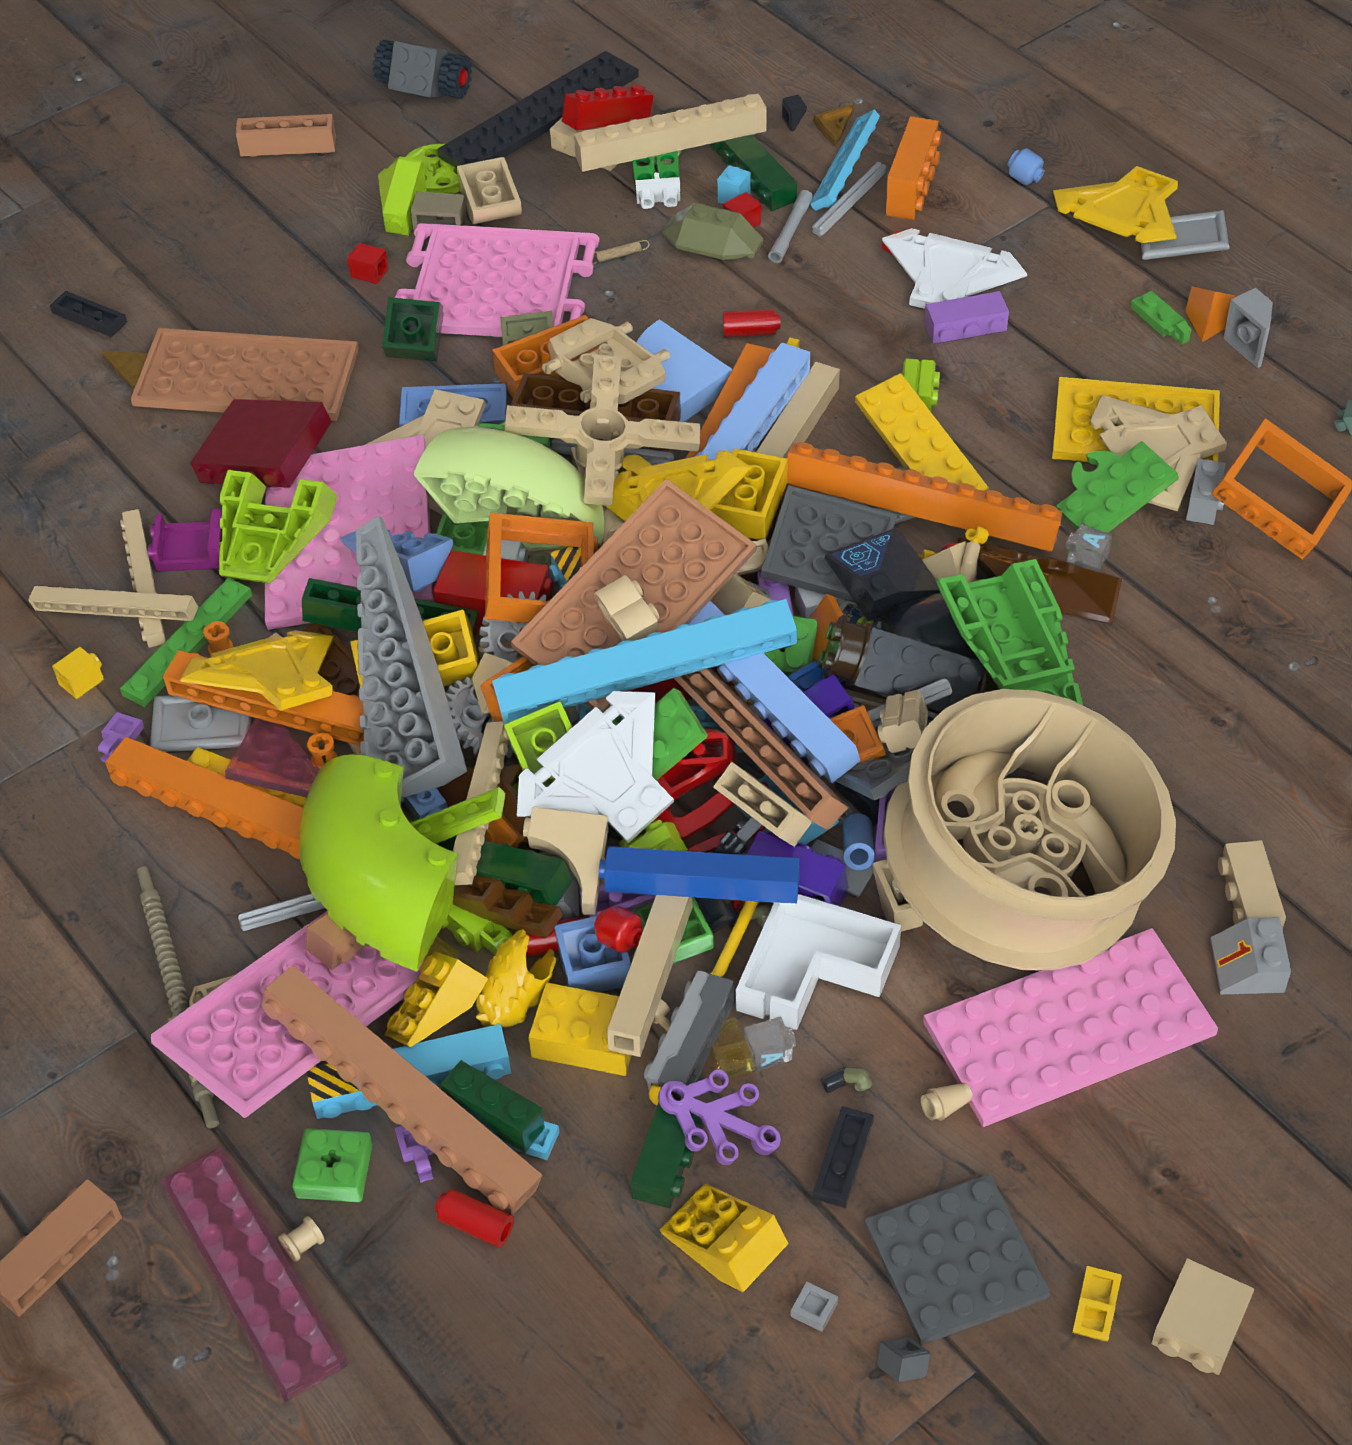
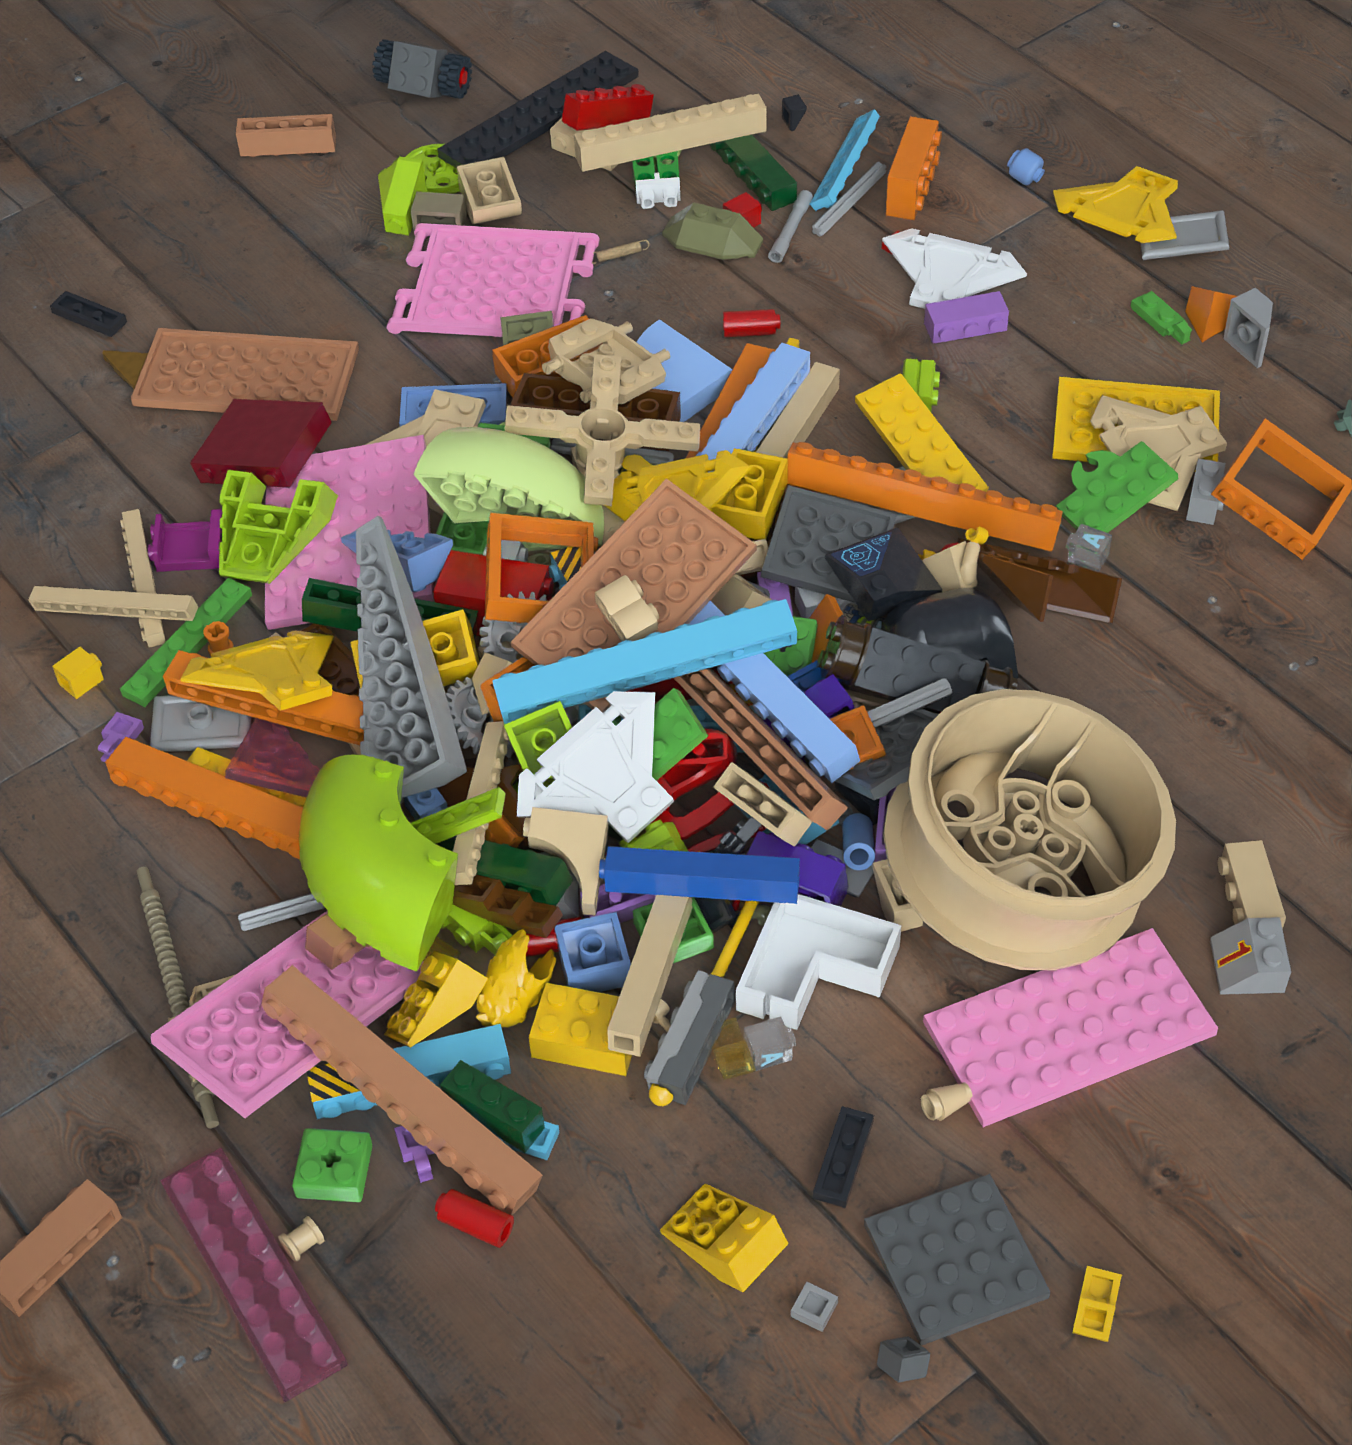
(317, 753): orange bush -> none
(368, 263): red brick -> none
(412, 329): dark green brick -> none
(618, 928): red head -> none
(663, 1160): dark green brick -> none
(714, 1116): medium lavender plant -> none
(733, 183): medium azure brick -> none
(833, 122): pearl gold tile -> none
(847, 1075): arm -> none
(903, 721): tan brick -> none
(1014, 629): bright green wedge -> none
(1202, 1317): tan brick -> none

